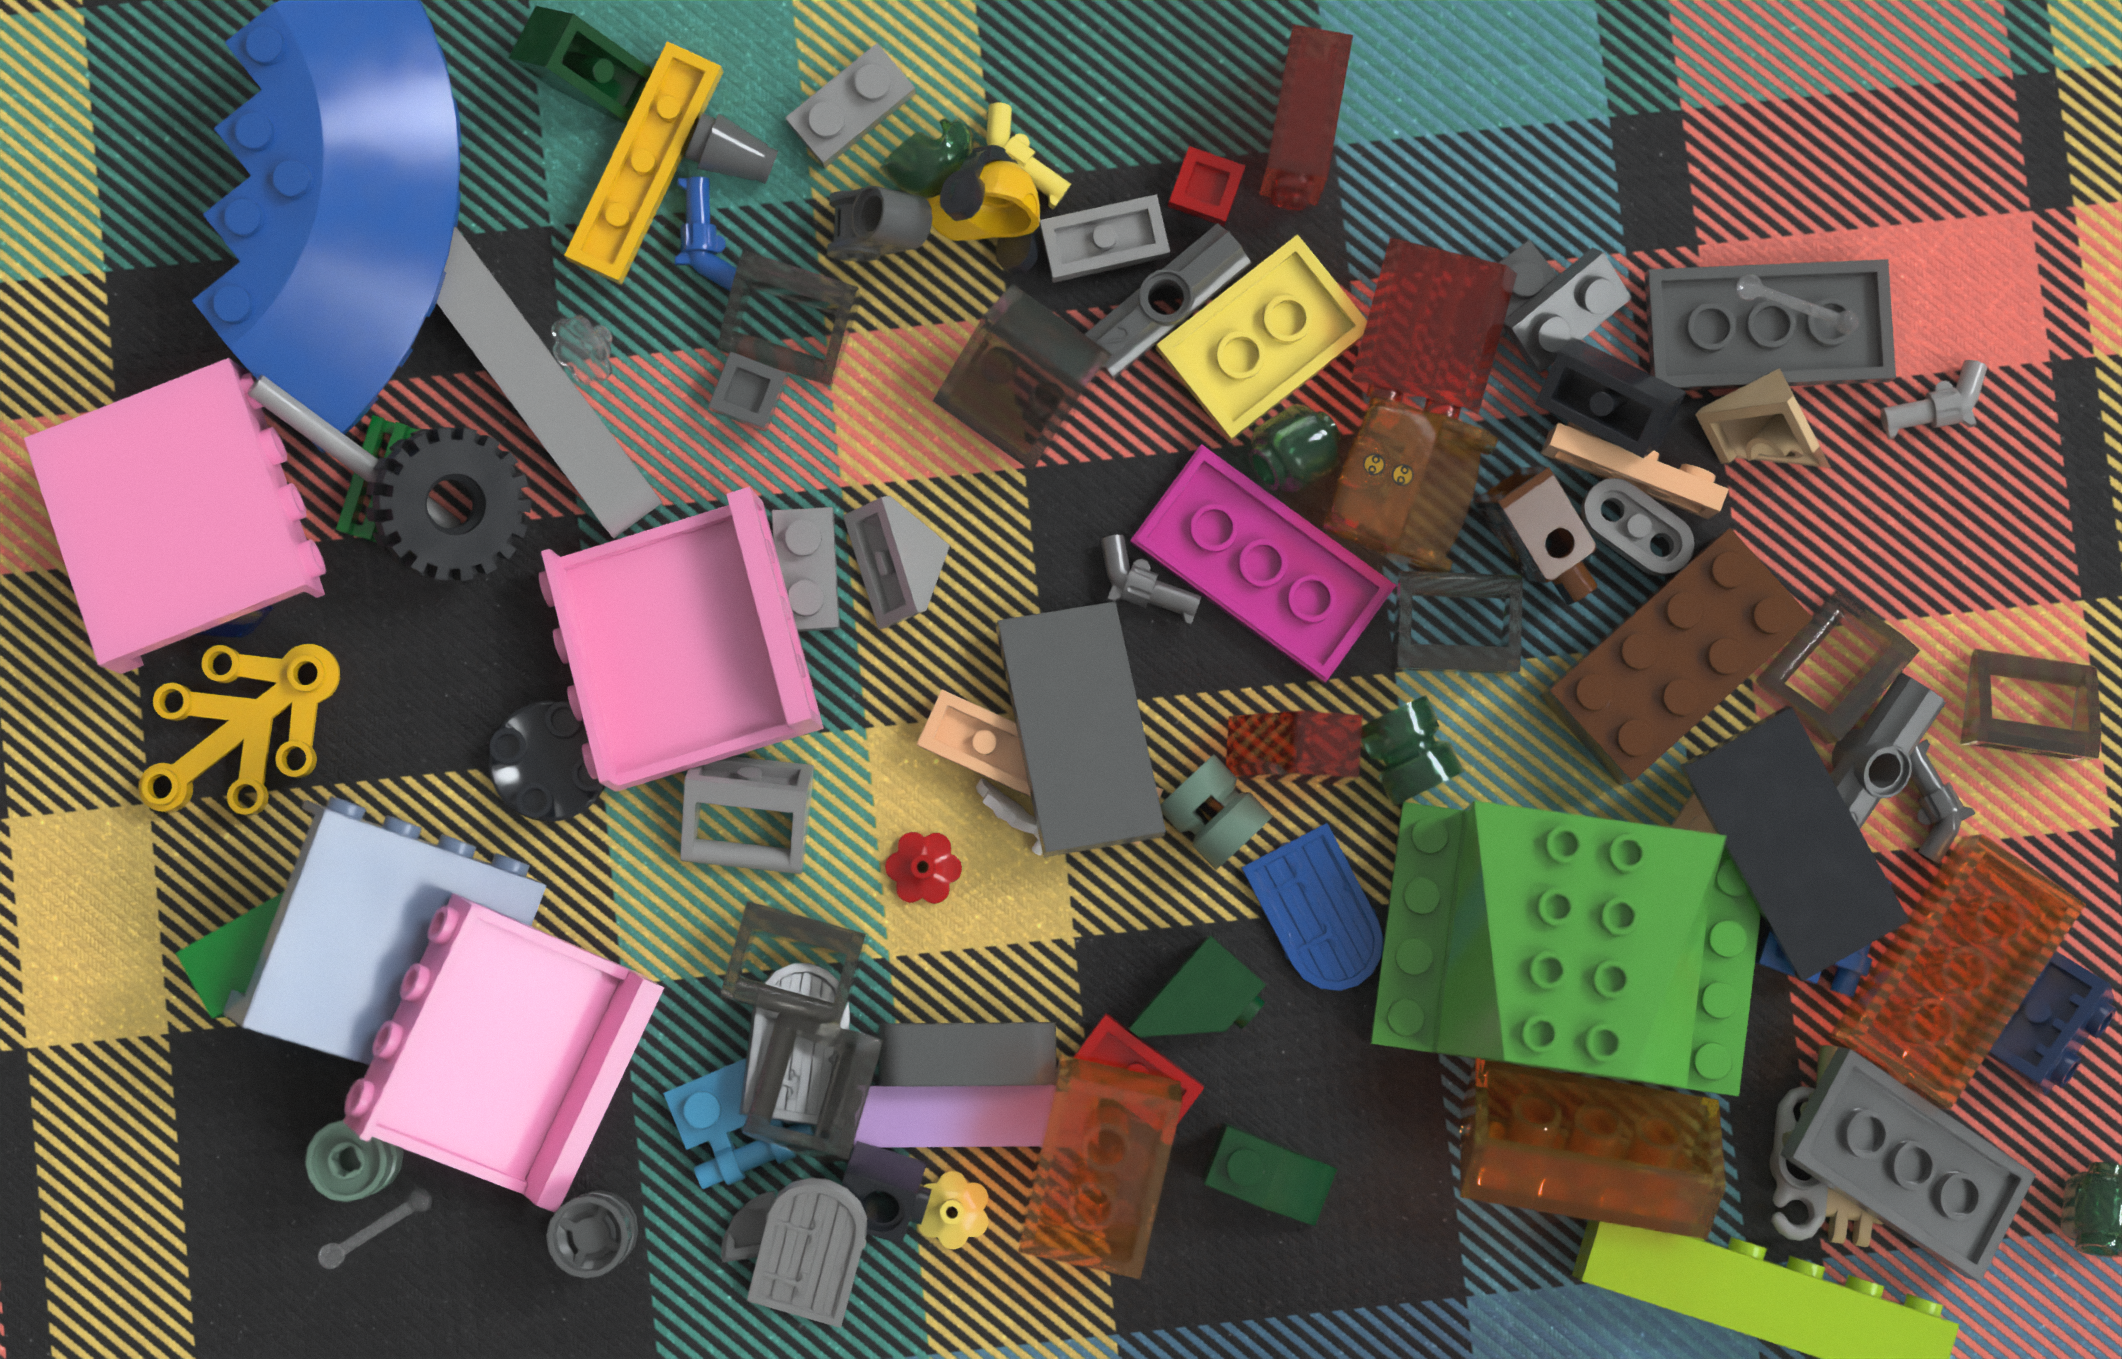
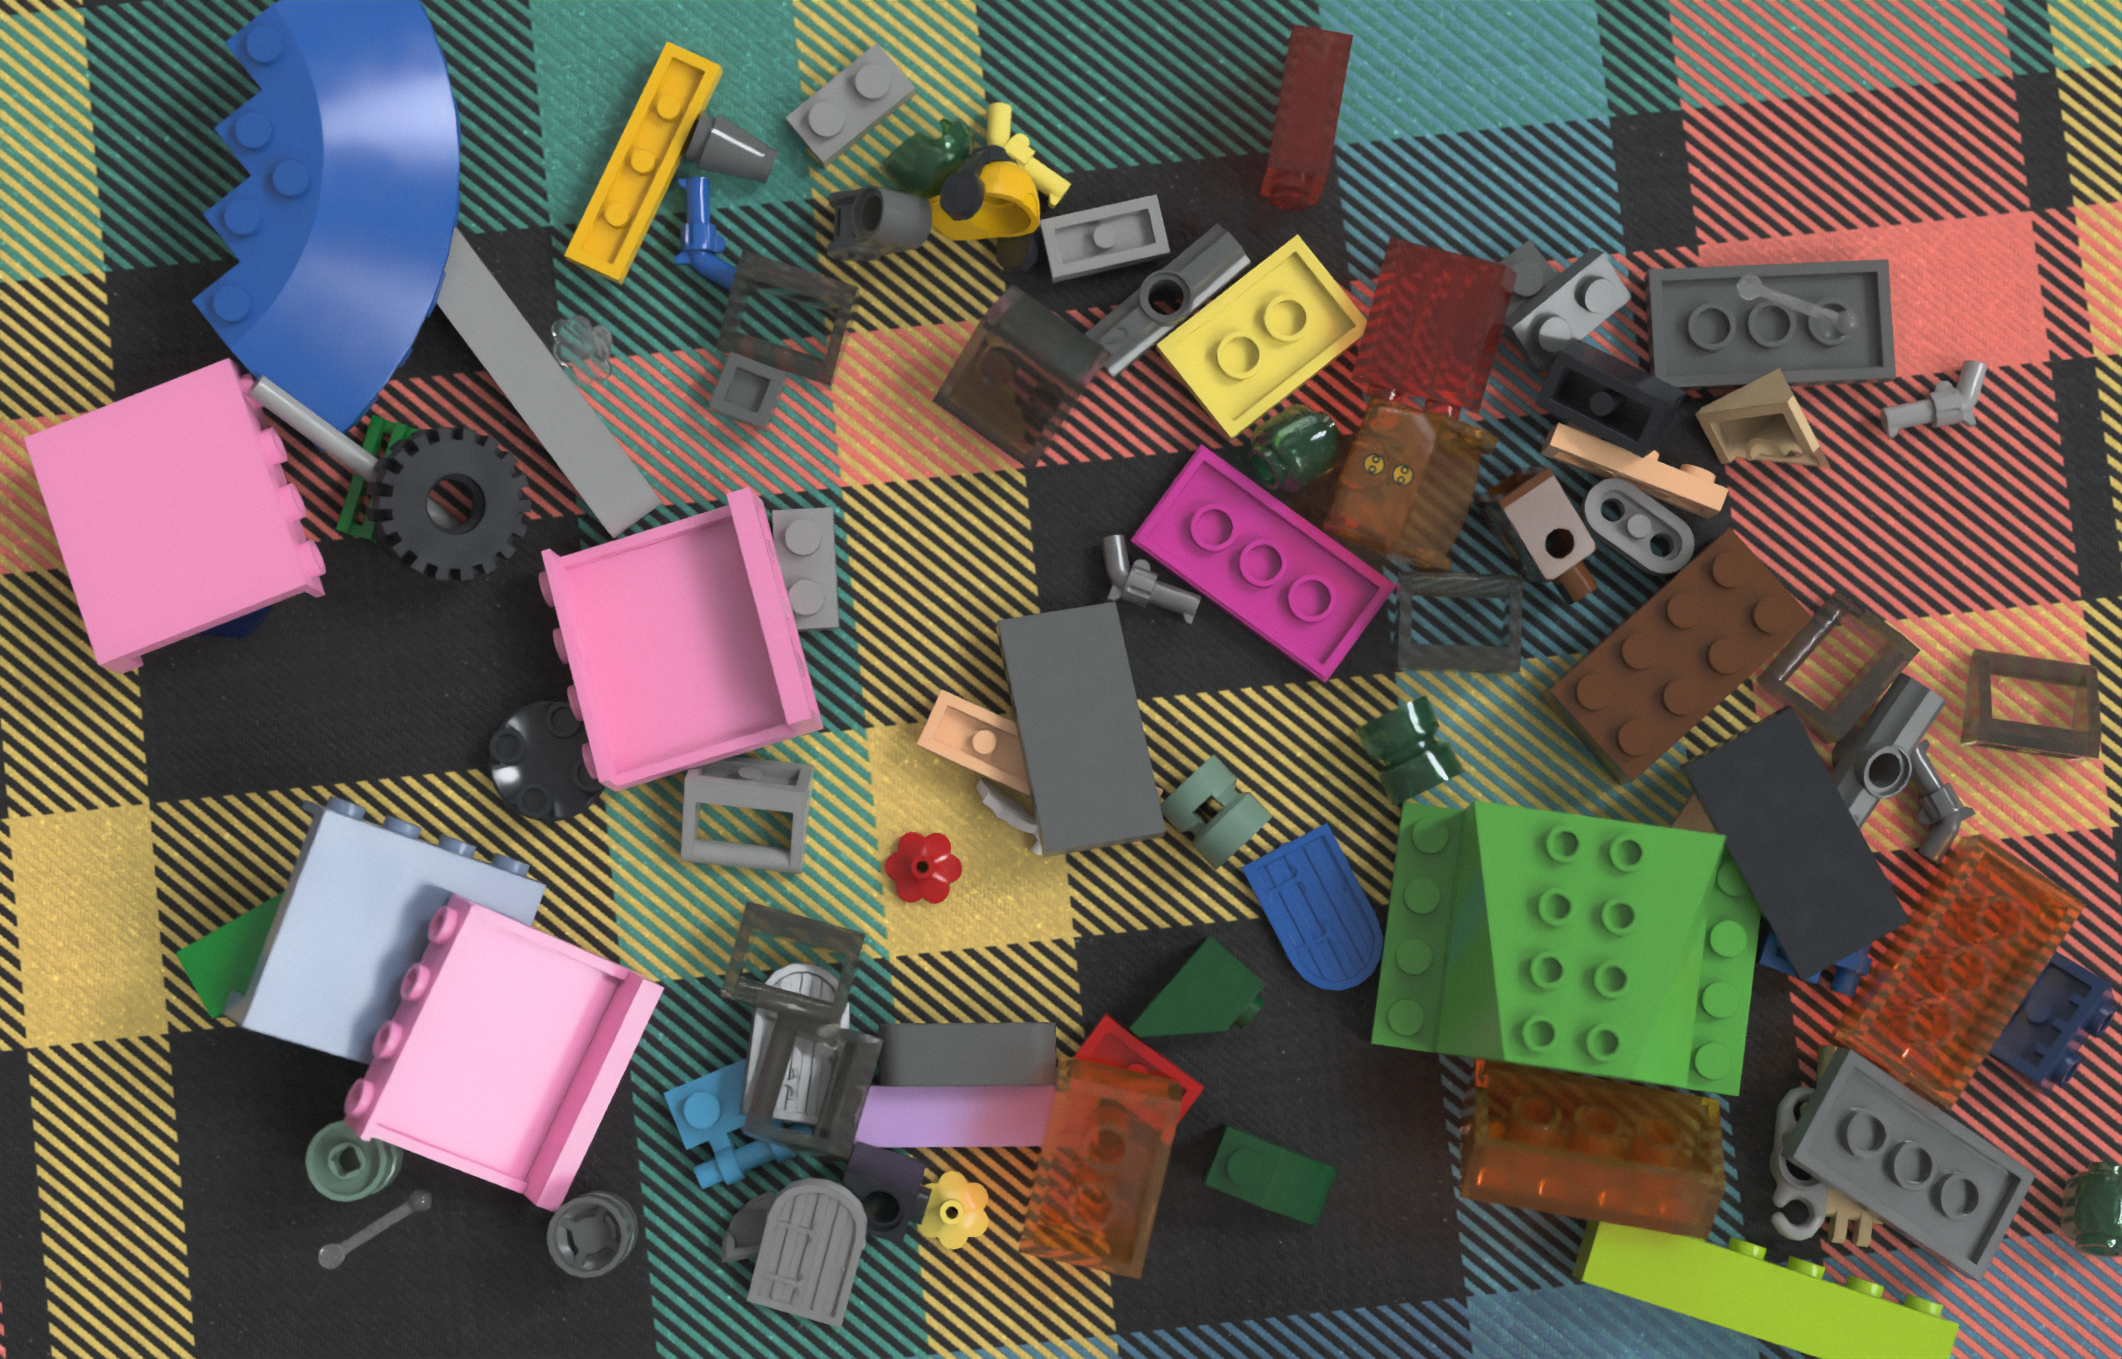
(247, 723): yellow plant -> none
(581, 62): dark green slope -> none
(896, 559): light grey slope -> none
(1206, 186): red plate -> none
(1295, 746): clear red slope -> none

